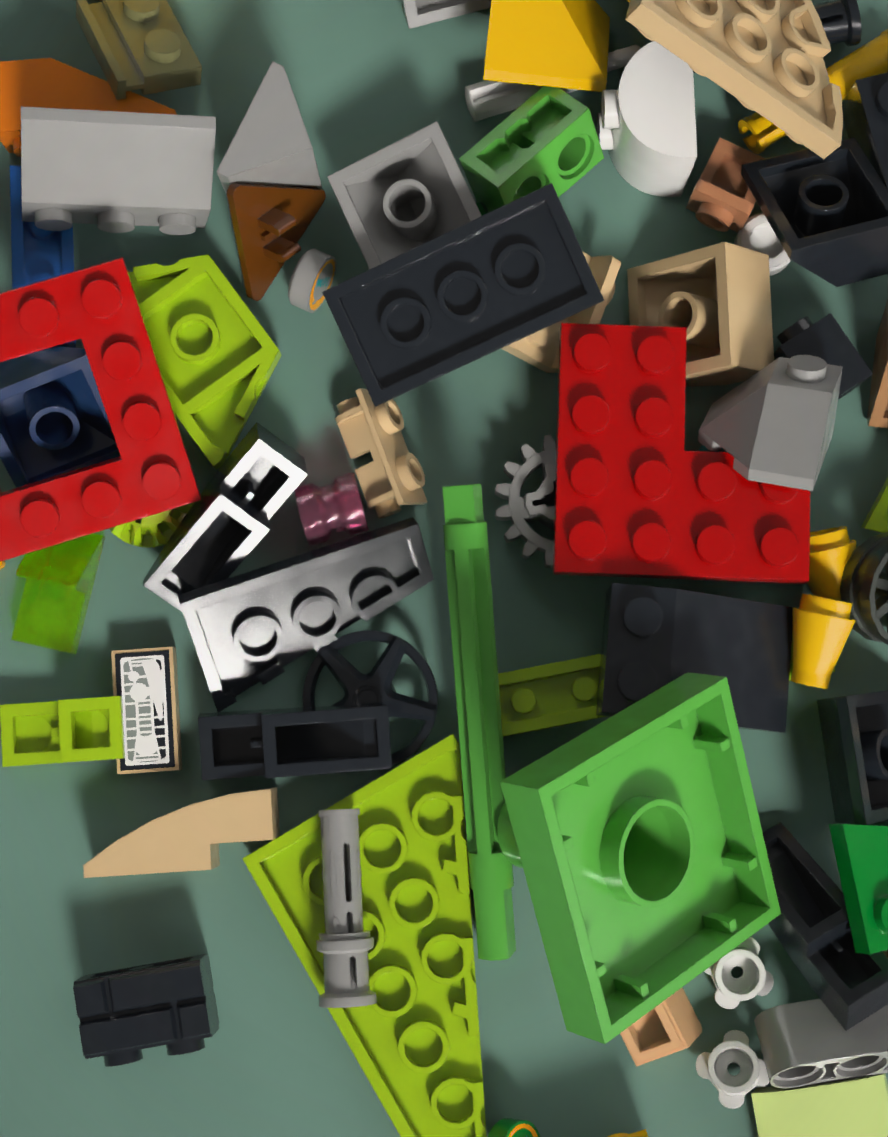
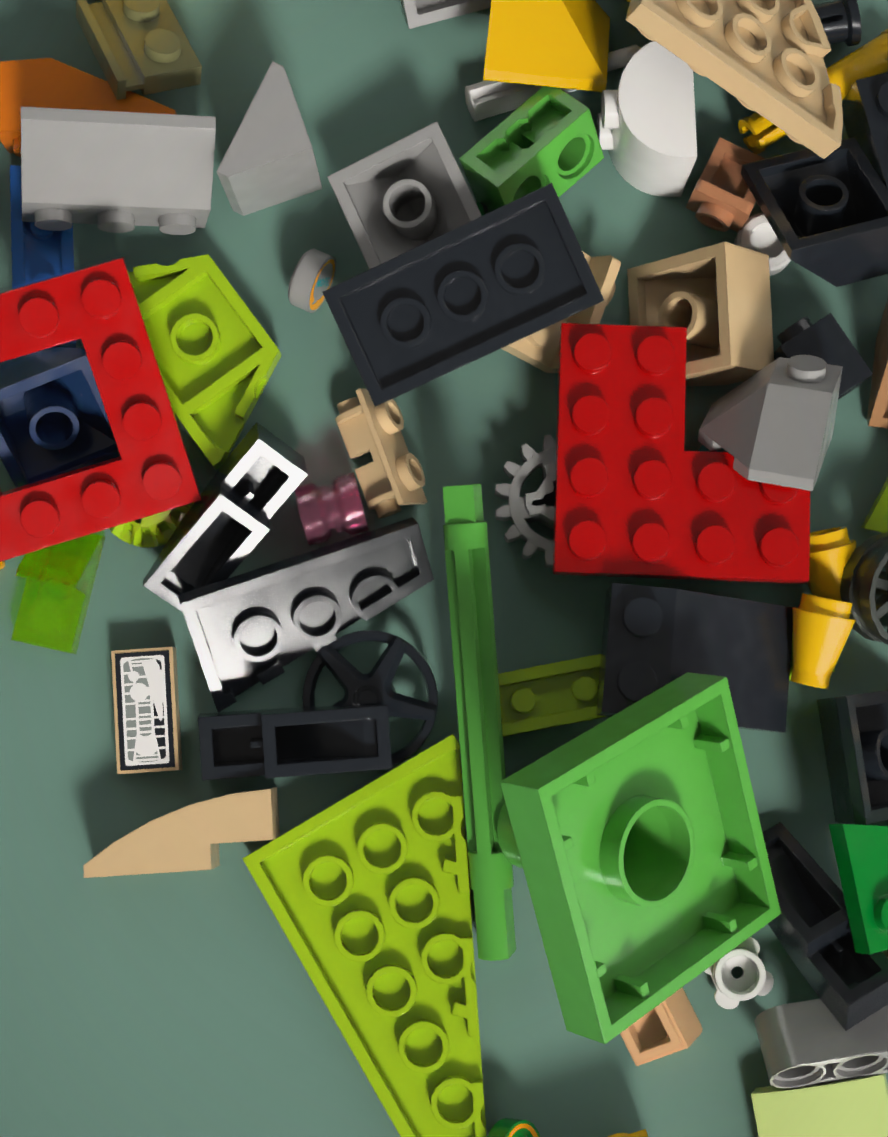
(62, 731): lime slope -> none
(146, 1008): black brick -> none
(268, 228): reddish brown piece -> none
(345, 940): light grey pin -> none
(715, 1068): white plate -> none

